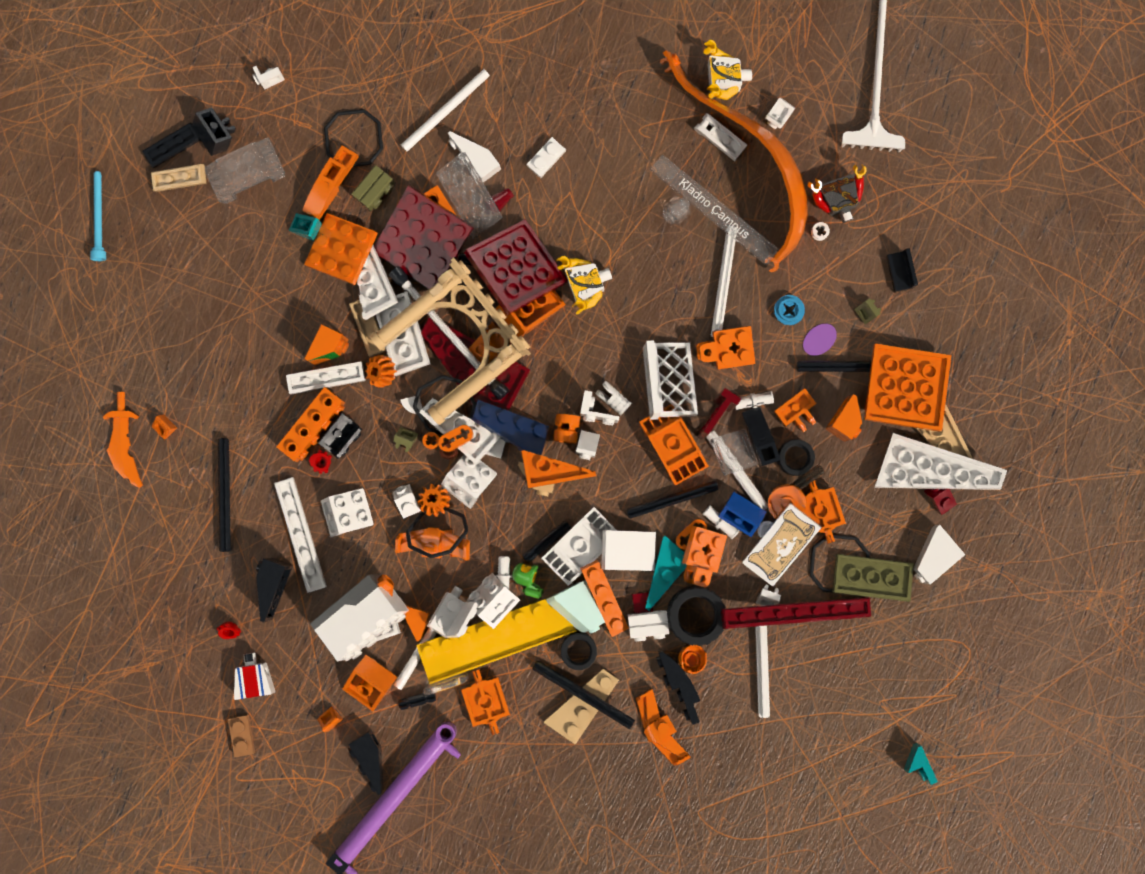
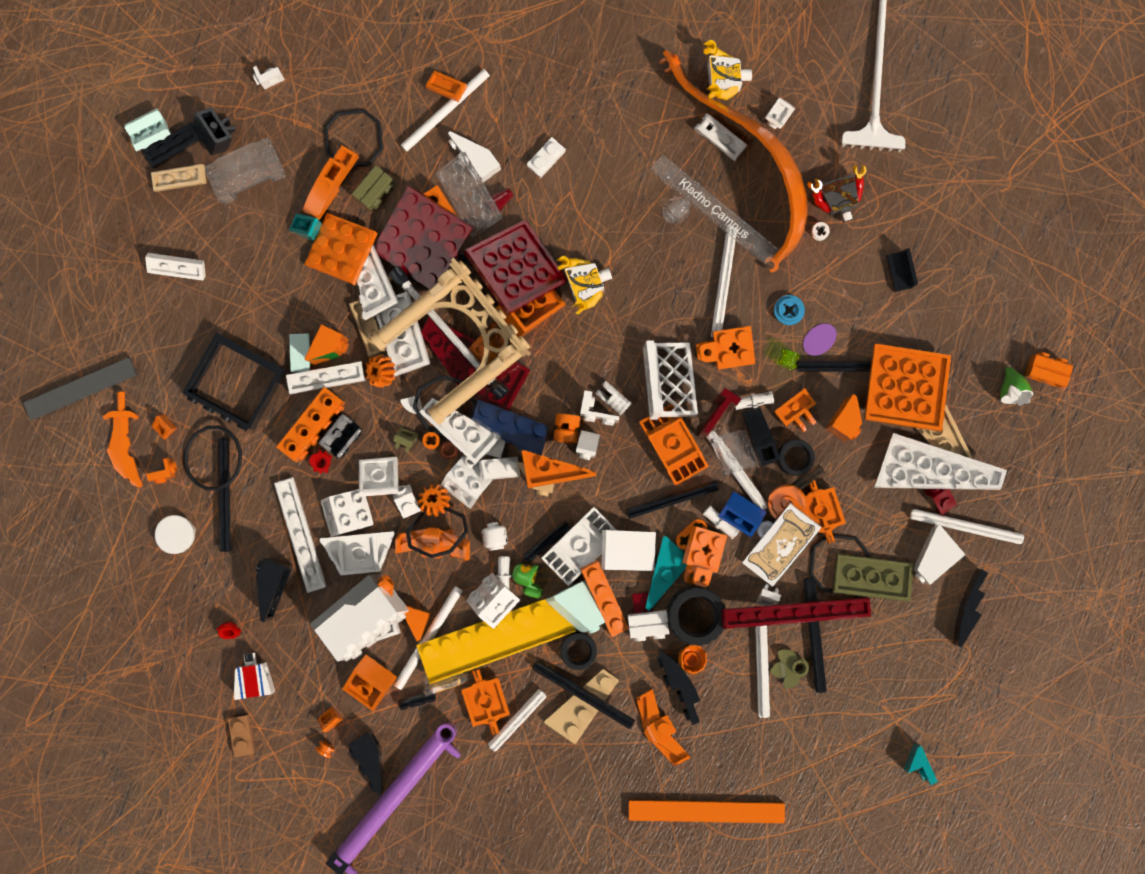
(80, 389): none -> dark grey tile
(97, 252): medium azure piece -> none
(147, 129): none -> light aqua bracket
(160, 476): none -> orange bracket
(174, 534): none -> white tile
(175, 266): none -> white plate
(202, 368): none -> black window
(239, 458): none -> black piece
(298, 350): none -> light aqua tile
(325, 749): none -> orange bush
(358, 552): none -> white wing
(378, 476): none -> white tile
(446, 86): none -> orange tile
(452, 616): white bracket -> none
(453, 434): orange beam -> none
(494, 536): none -> white head
(499, 468): none -> white plate
(517, 720): none -> white axle
(706, 811): none -> orange tile
(786, 668): none -> olive plate
(788, 359): none -> clear neon green wheel
(815, 640): none -> black axle
(867, 311): olive tile -> none
(966, 526): none -> white axle
(967, 616): none -> black slope
(1015, 388): none -> hat
(1049, 370): none -> orange brick

